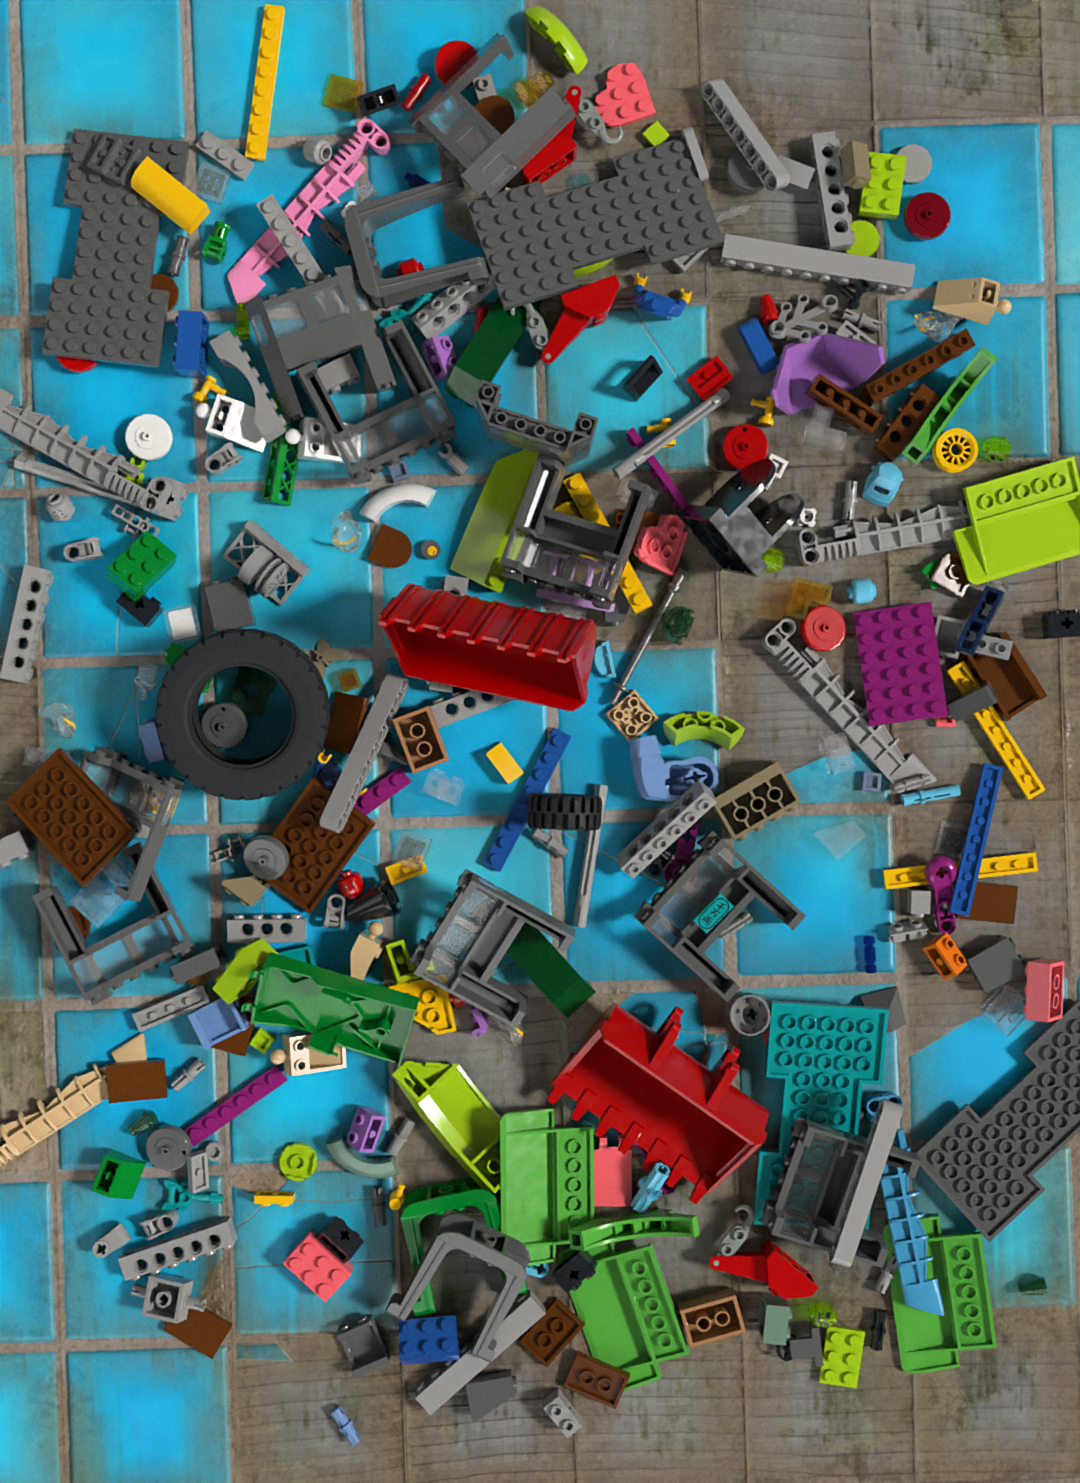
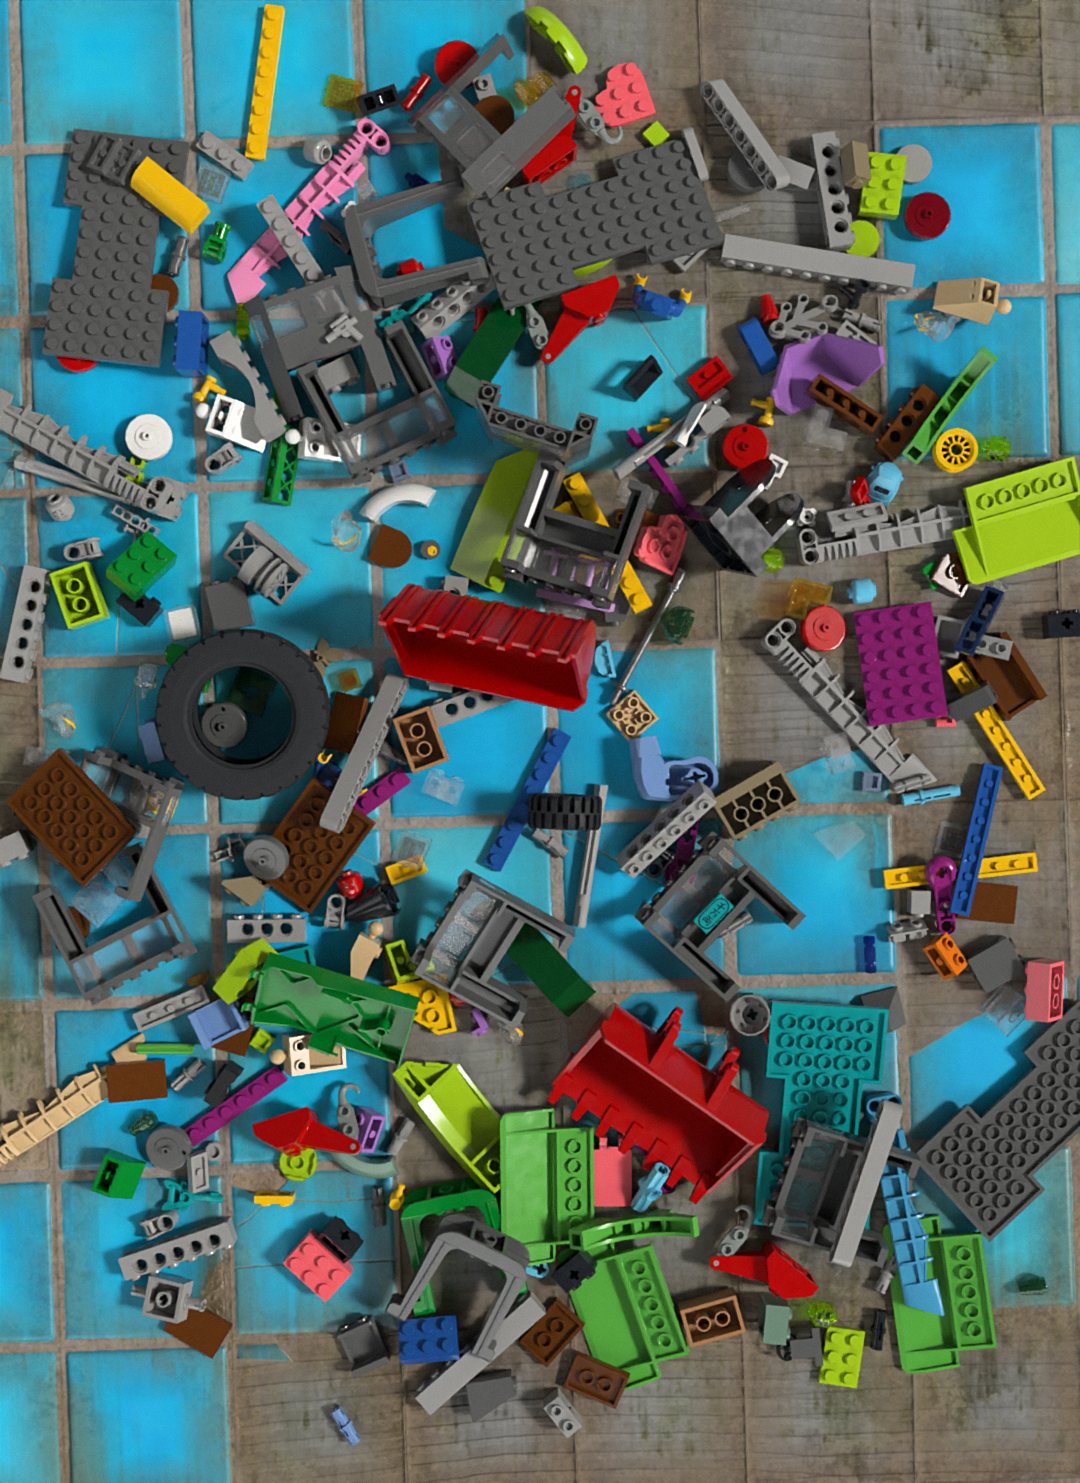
(79, 595): none -> lime brick
(112, 1240): light grey piece -> none
(164, 1048): none -> bright green axle
(198, 964): dark grey brick -> none
(218, 1088): none -> black brick
(301, 1130): none -> red slope
(344, 327): none -> light grey piece
(454, 460): light grey bar -> none
(504, 763): yellow slope -> none
(694, 415): none -> white piece
(703, 726): lime brick -> none
(710, 423): none -> light grey plate
(857, 516): none -> light grey plate
(859, 492): none -> red plate
(918, 367): reddish brown brick -> none

